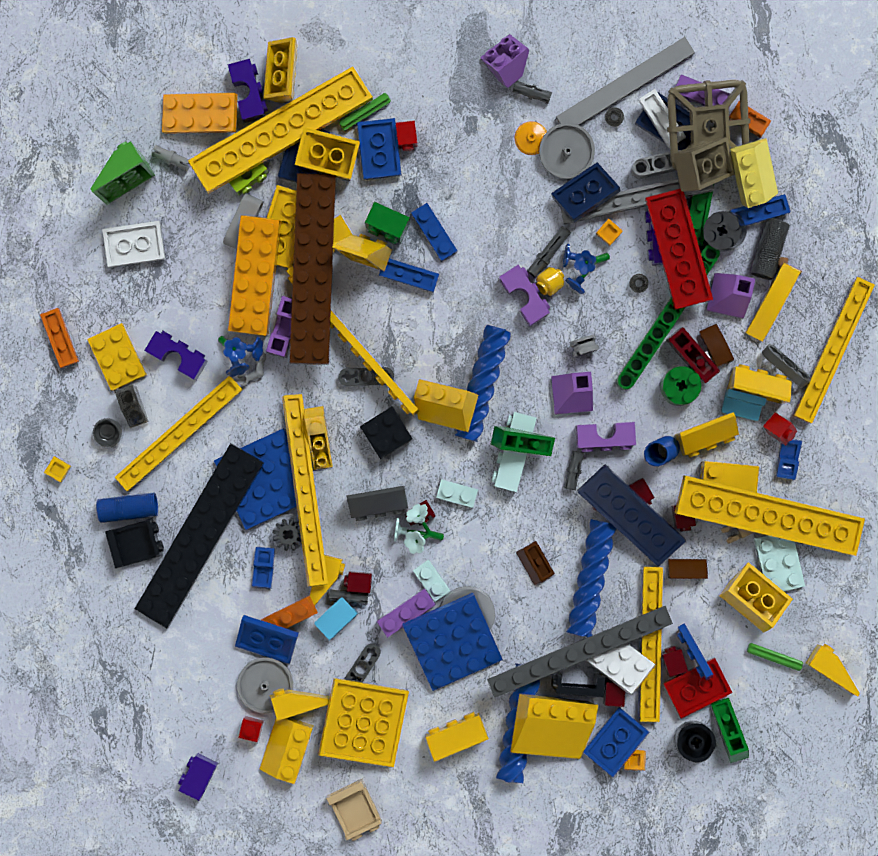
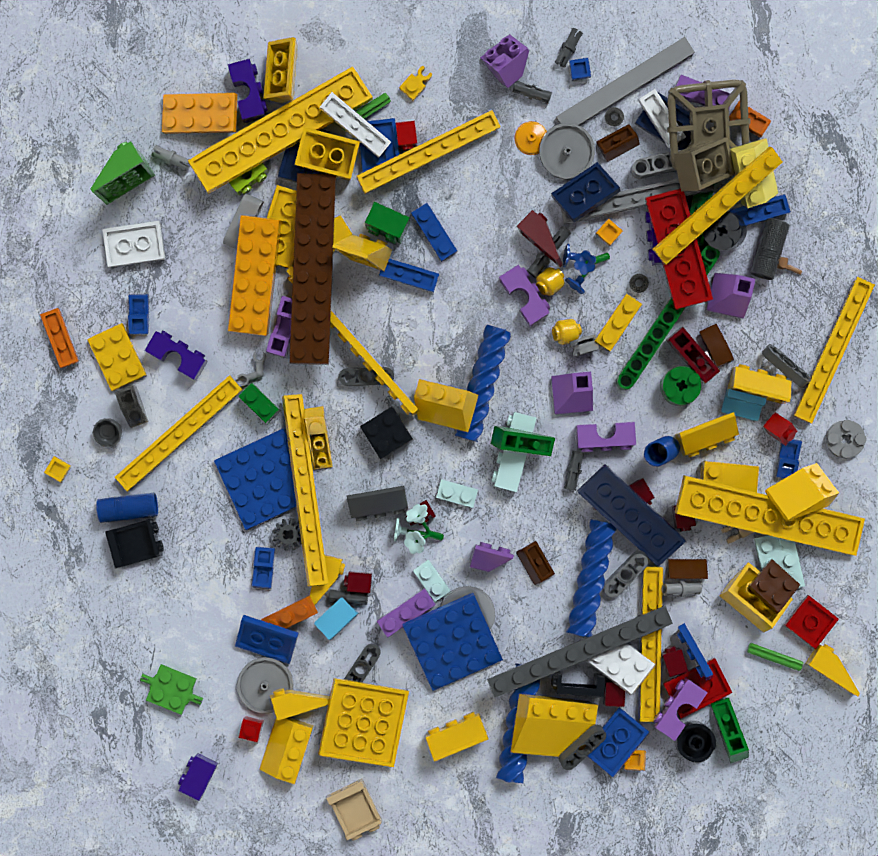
(138, 314): none -> blue slope
(171, 689): none -> bright green plate
(199, 535): black plate -> none
(236, 350): blue plant -> none
(259, 403): none -> green brick
(355, 124): none -> white plate
(414, 85): none -> yellow plate
(428, 152): none -> yellow plate
(487, 559): none -> medium lavender slope
(536, 230): none -> dark red slope
(566, 331): none -> yellow head
(568, 47): none -> dark grey pin
(569, 759): none -> dark grey beam
(580, 69): none -> blue plate
(618, 142): none -> reddish brown slope
(618, 322): none -> yellow plate
(627, 581): none -> dark grey beam
(681, 588): none -> light grey pin
(686, 693): none -> medium lavender arch
(717, 205): none -> yellow plate
(773, 302): yellow slope -> none
(773, 586): none -> reddish brown plate
(802, 492): none -> yellow slope
(811, 621): none -> red plate
(834, 439): none -> light grey plate

